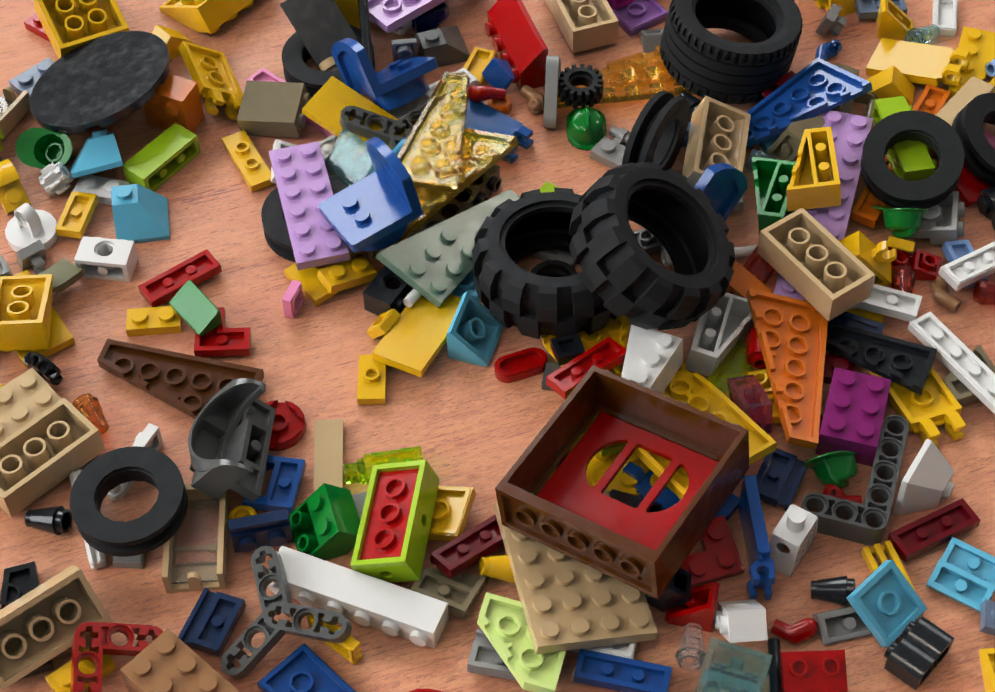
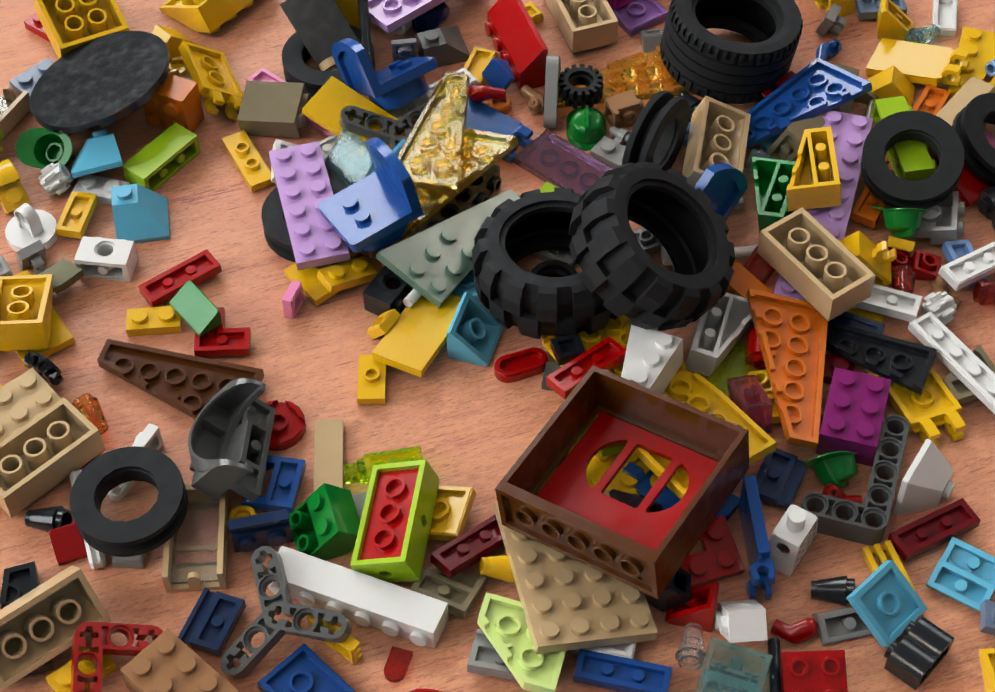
(67, 544): none -> red slope
(178, 67): none -> yellow tile
(397, 664): none -> clear red piece
(535, 14): none -> yellow tile
(560, 163): none -> tile
(622, 109): none -> medium nougat brick
(940, 305): none -> white gear

